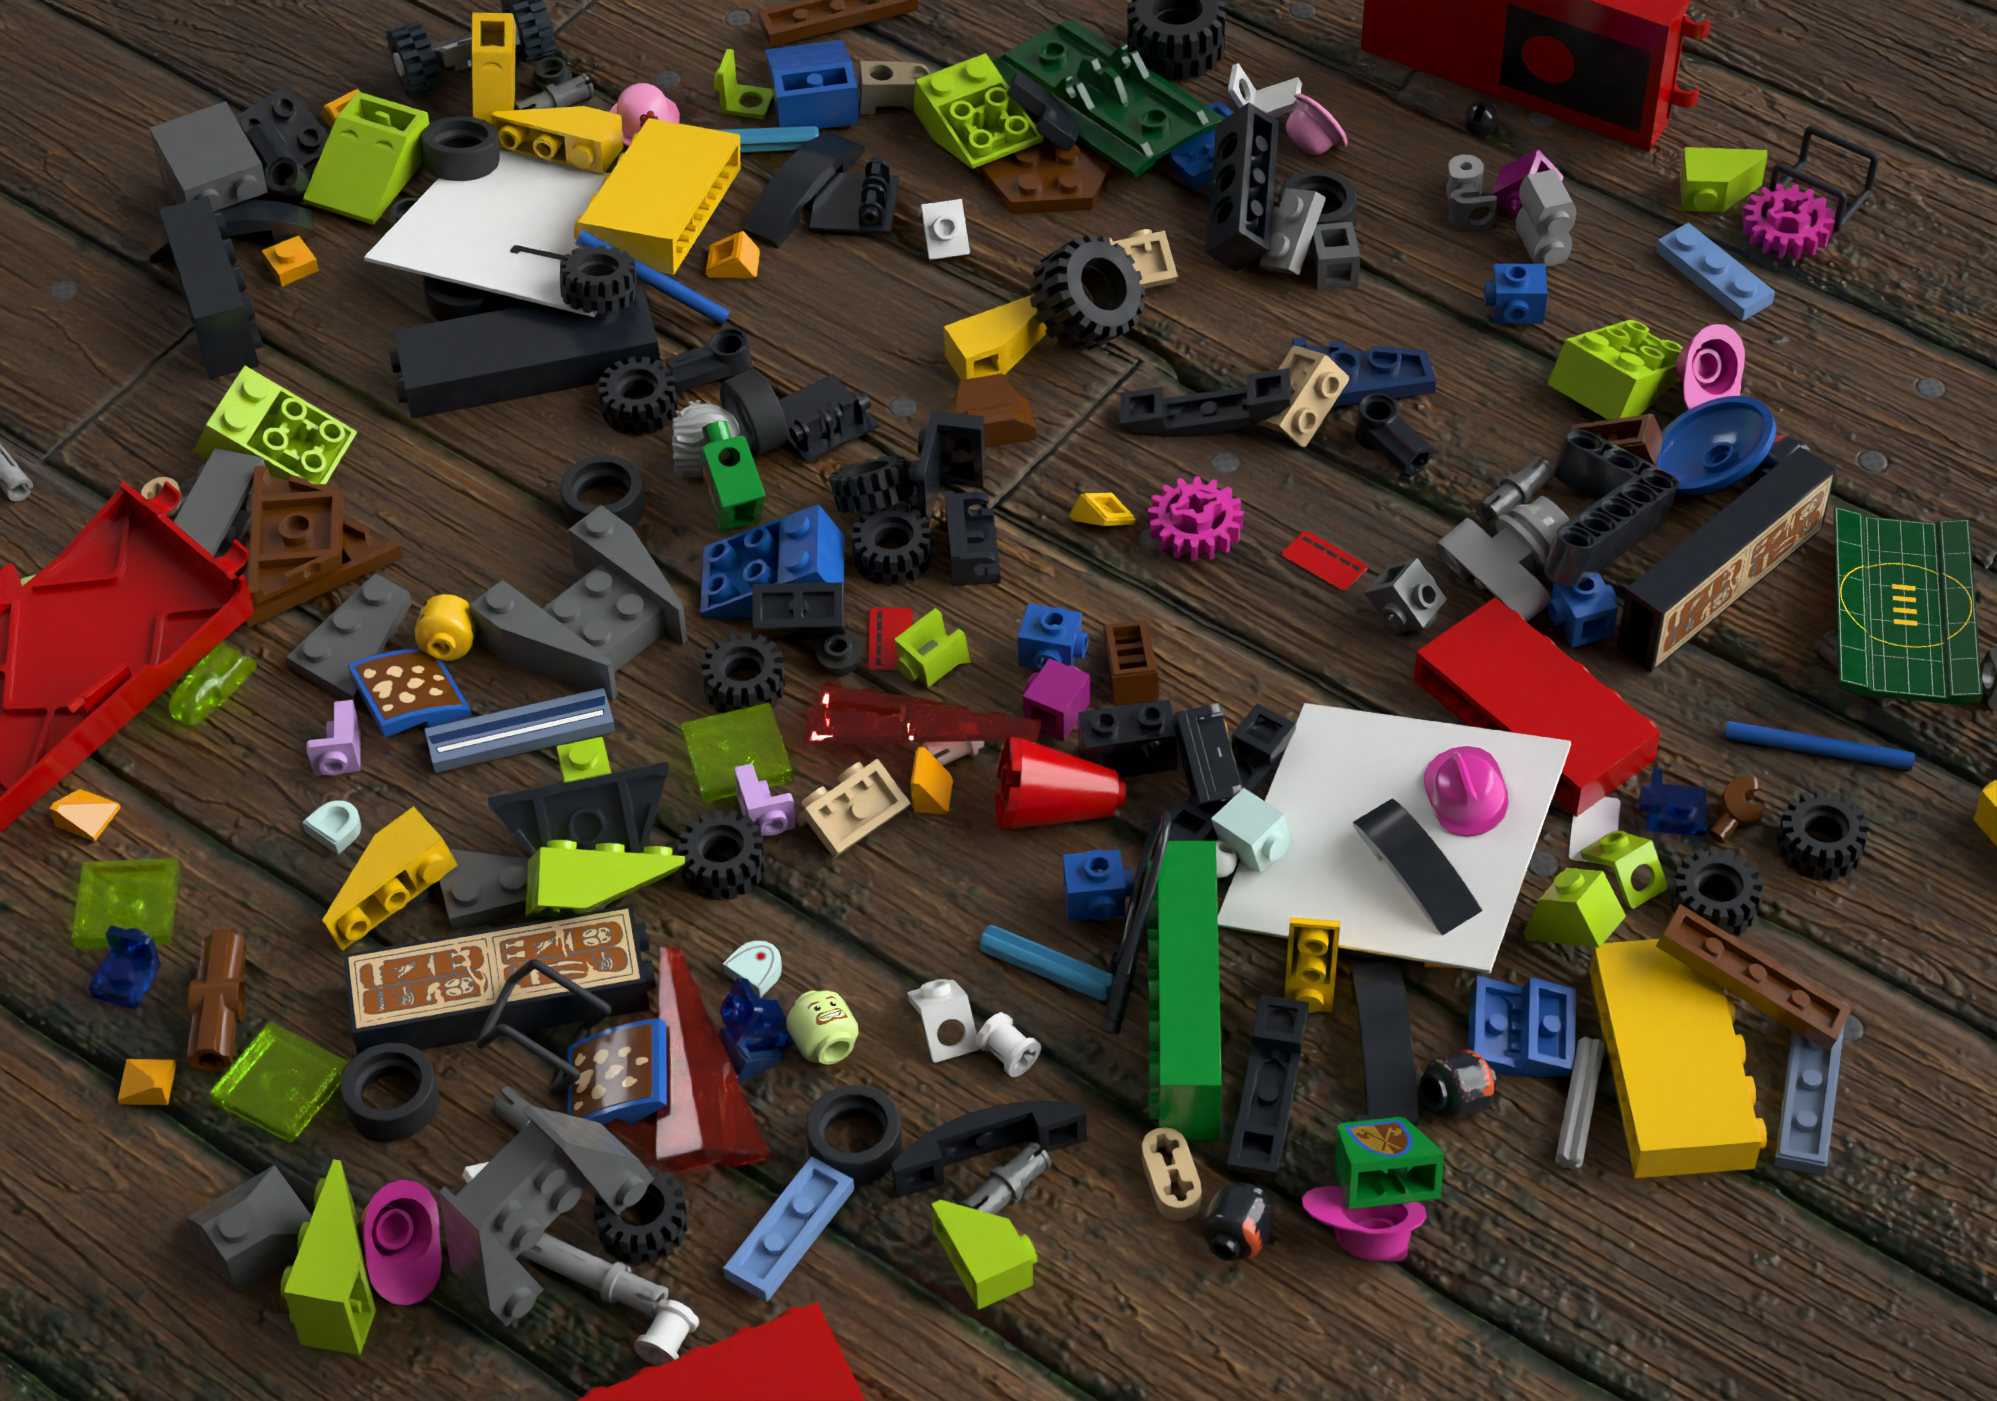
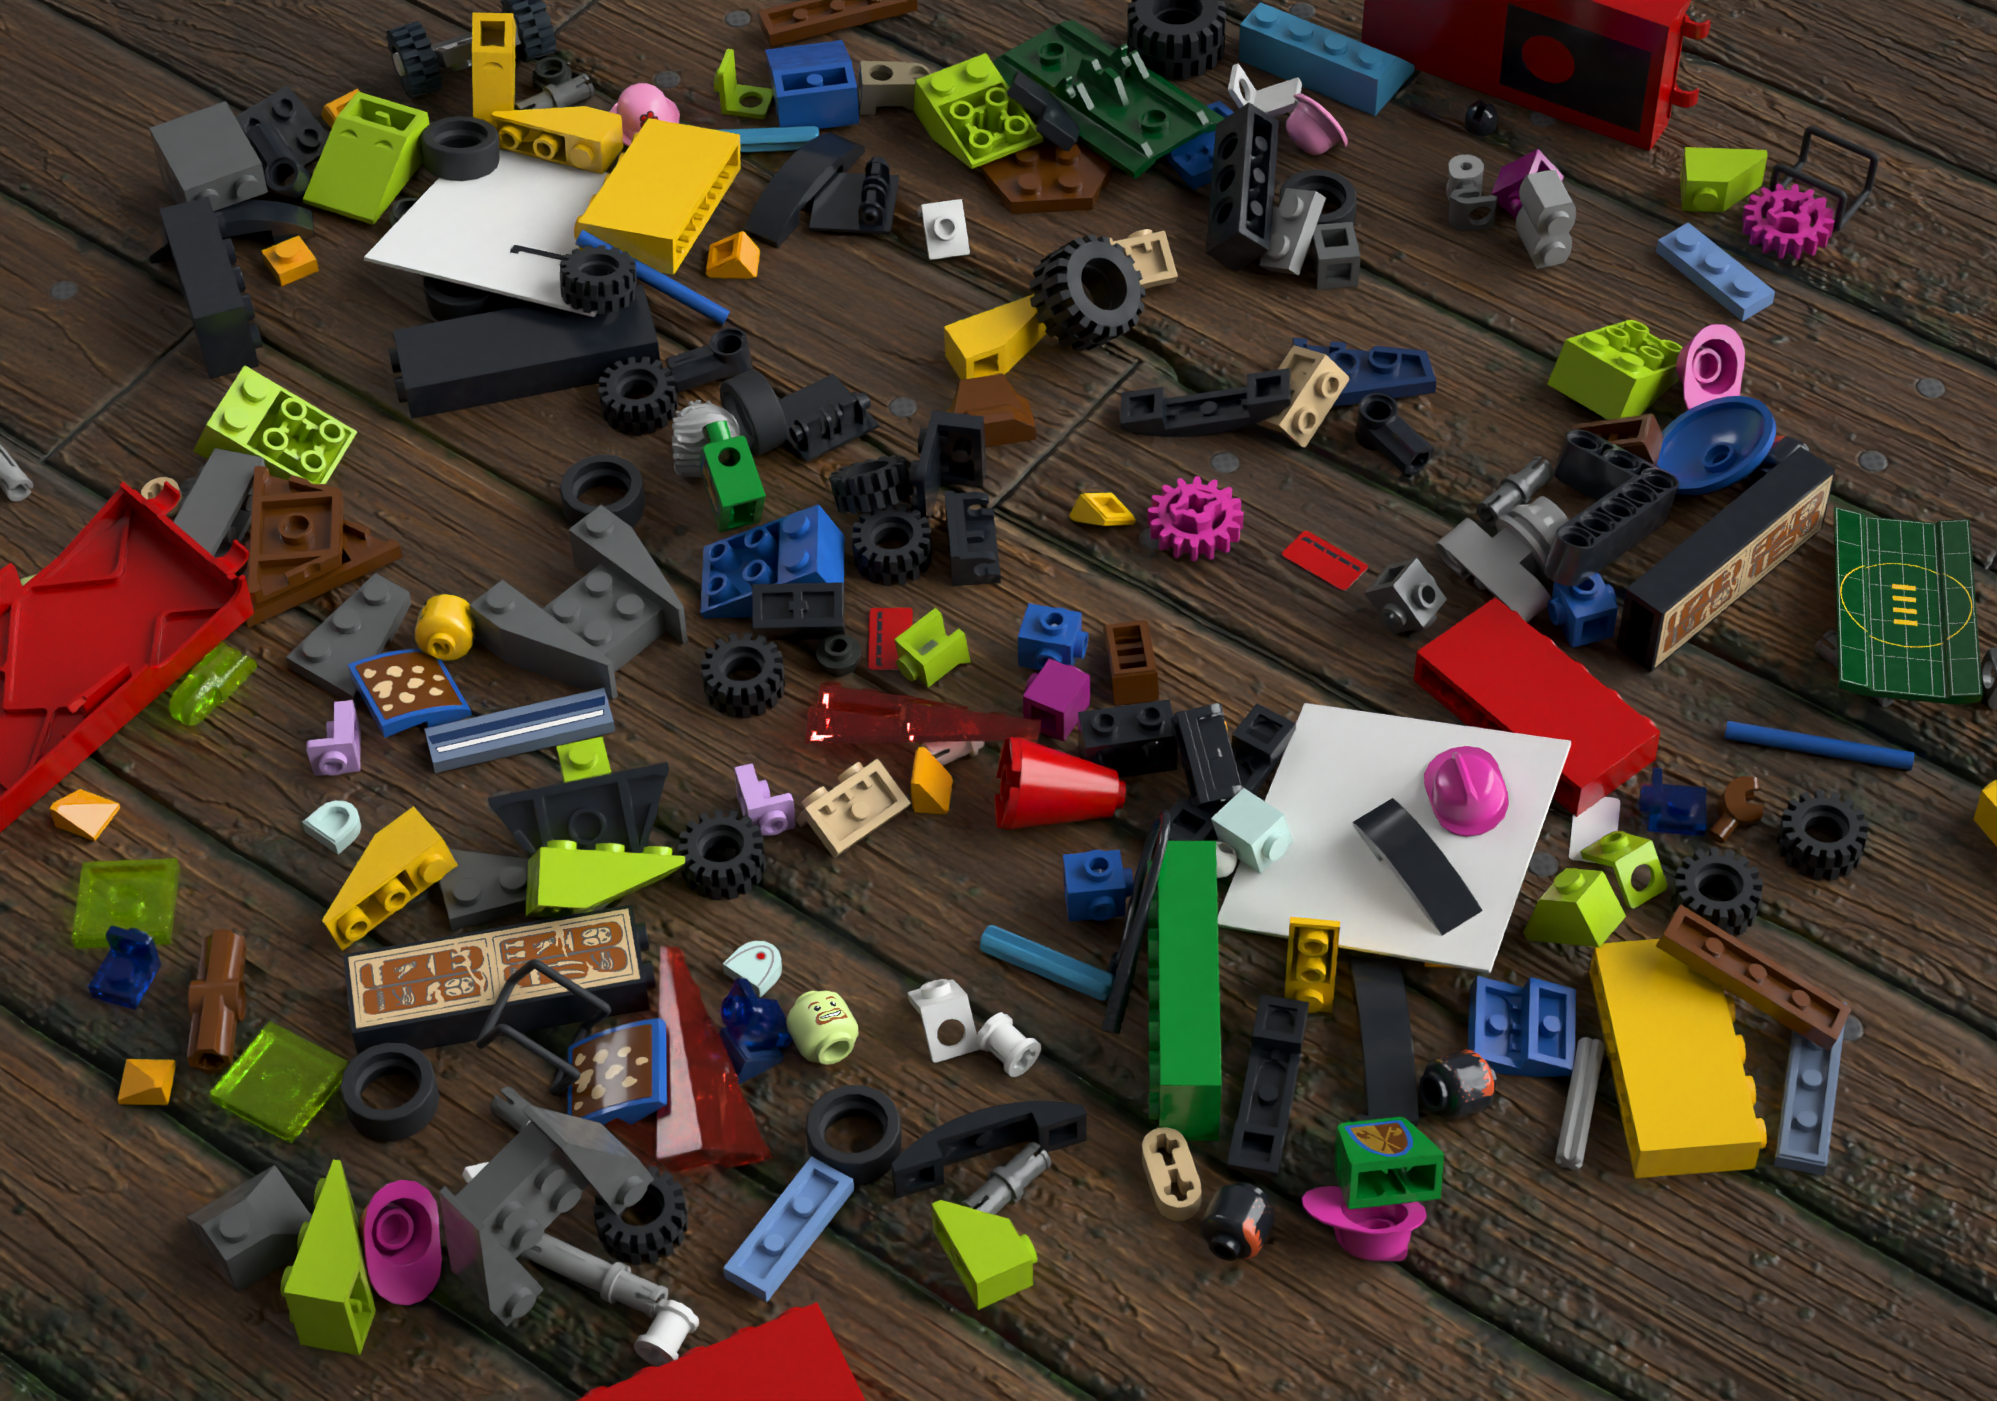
(735, 740): clear neon green tile -> none
(1321, 59): none -> dark azure slope
(1517, 293): blue brick -> none

